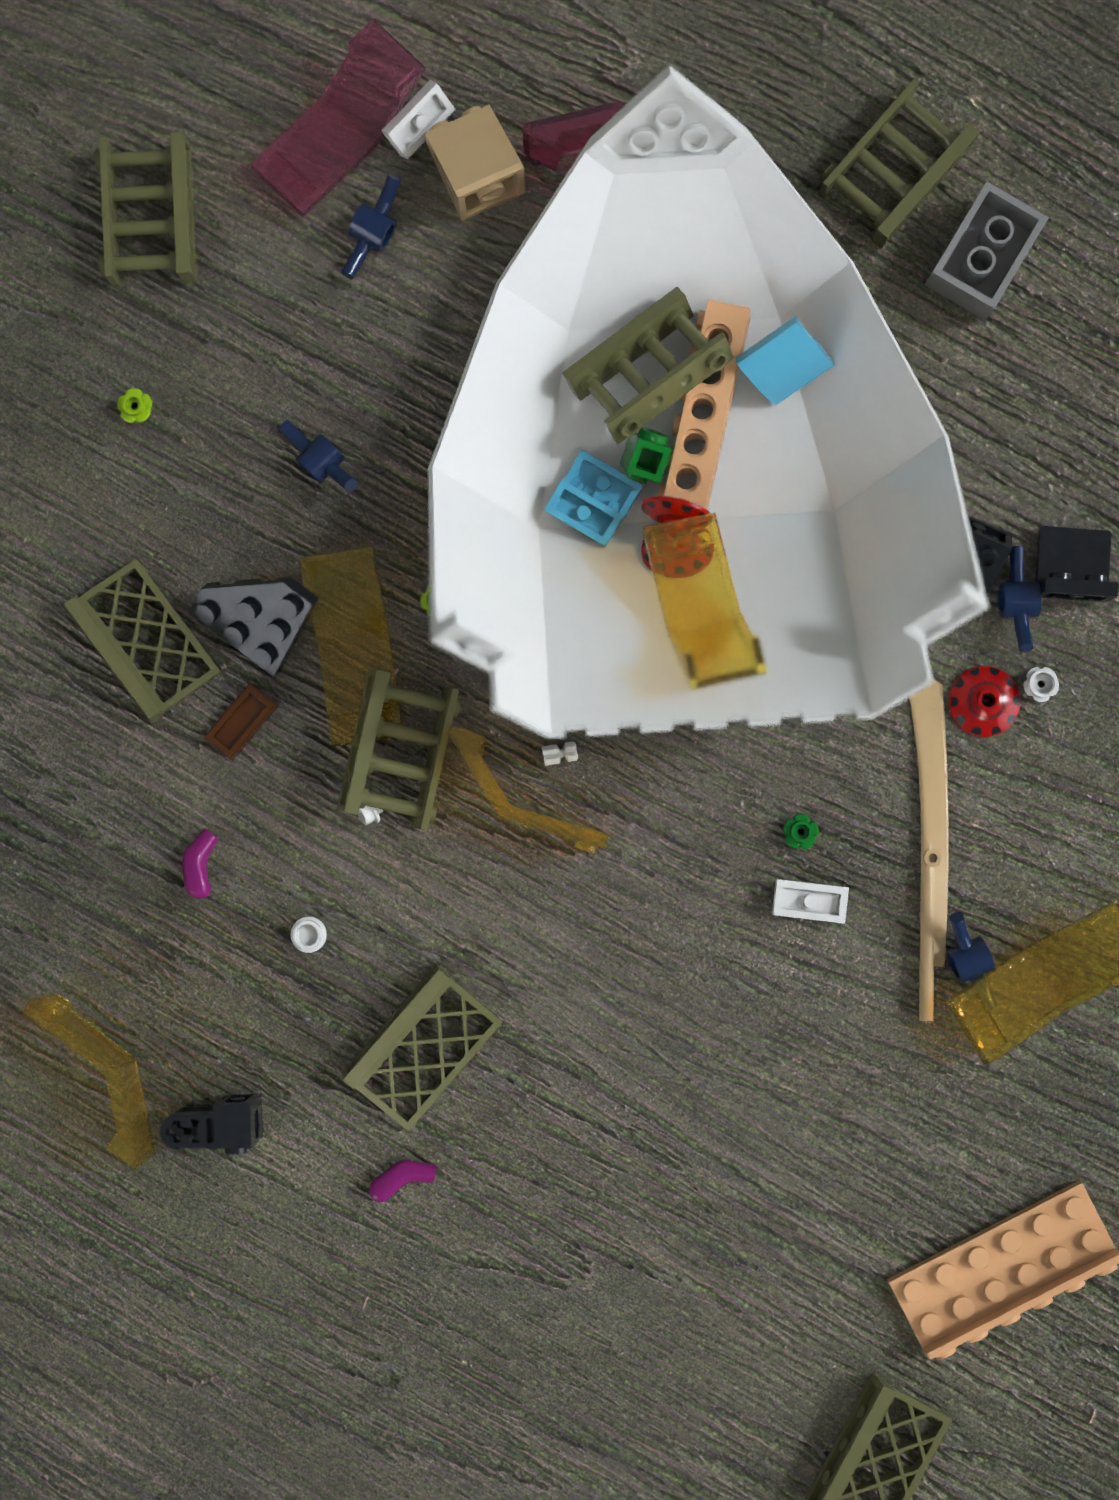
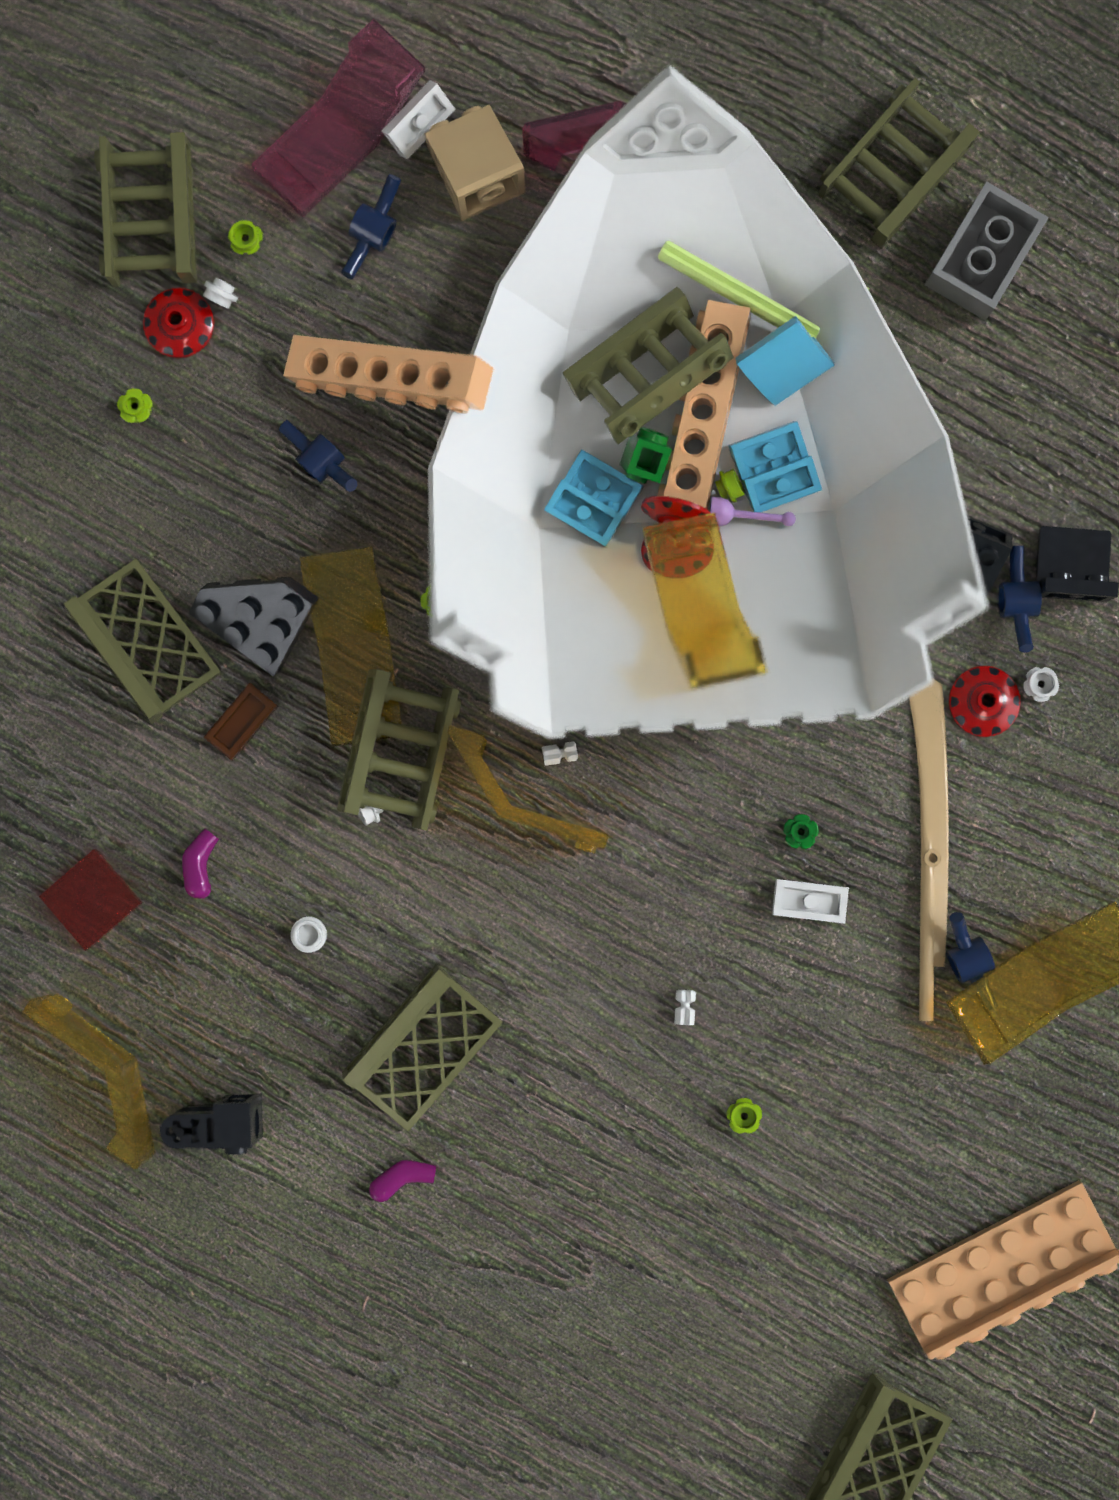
(90, 899): none -> clear red tile
(186, 337): none -> red dish
(220, 292): none -> white plate
(241, 229): none -> lime plate
(362, 370): none -> light nougat brick
(685, 1015): none -> white piece
(725, 512): none -> lavender hinge
(730, 287): none -> yellowish green axle
(730, 485): none -> lime plate
(741, 1125): none -> lime plate
(775, 467): none -> medium azure slope

